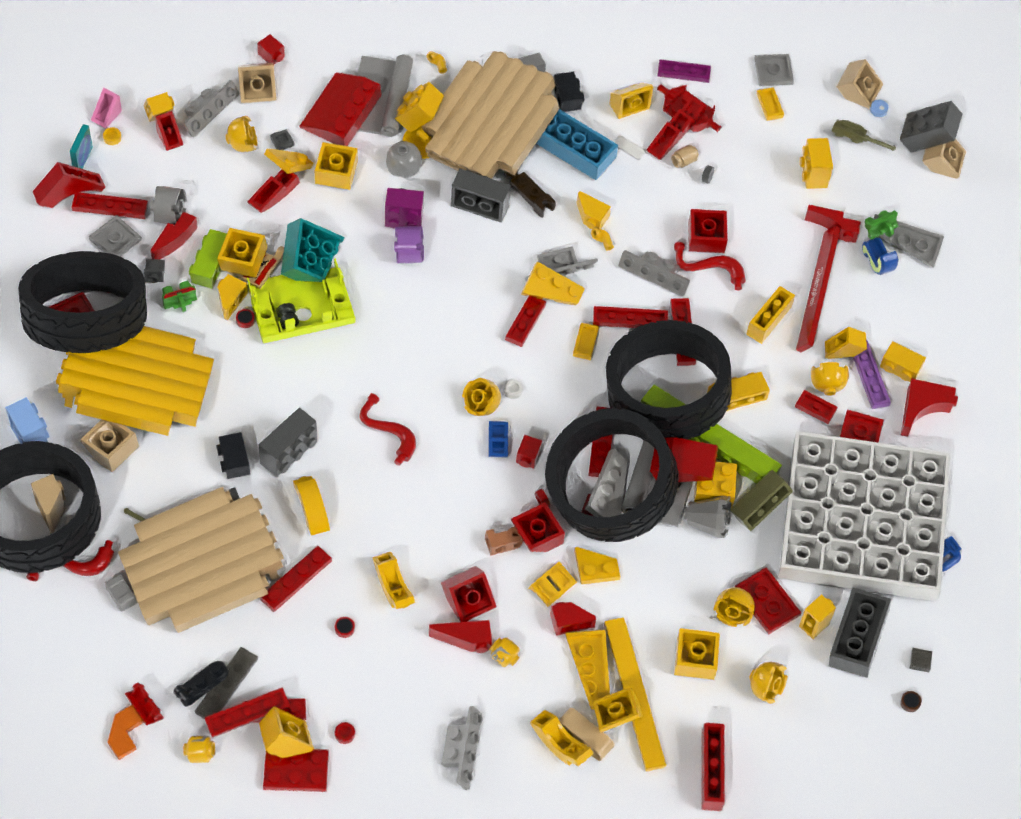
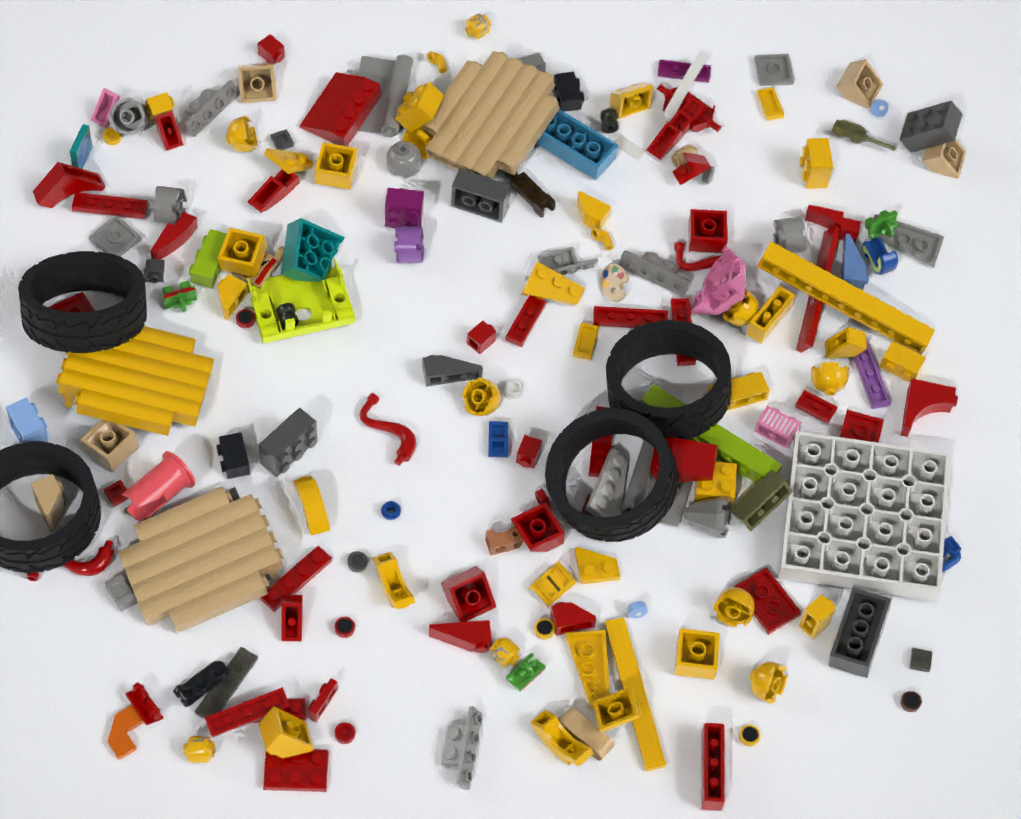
(114, 493): none -> red plate
(118, 115): none -> light grey brick
(158, 486): none -> coral piece
(292, 618): none -> red slope
(319, 705): none -> red plate
(357, 561): none -> dark grey tile
(391, 505): none -> blue plate
(446, 370): none -> dark grey slope
(477, 26): none -> yellow head
(481, 337): none -> red brick
(525, 672): none -> bright green hips
(544, 628): none -> tile
(609, 120): none -> pearl dark grey wheel
(613, 278): none -> tan piece
(637, 609): none -> light blue tile
(685, 85): none -> white sticker
(695, 166): none -> red slope
(722, 285): none -> bright pink wedge
(742, 312): none -> yellow cylinder
(749, 735): none -> tile
(777, 426): none -> bright pink brick
(790, 234): none -> light grey brick
(846, 298): none -> yellow brick
(853, 265): none -> medium blue slope

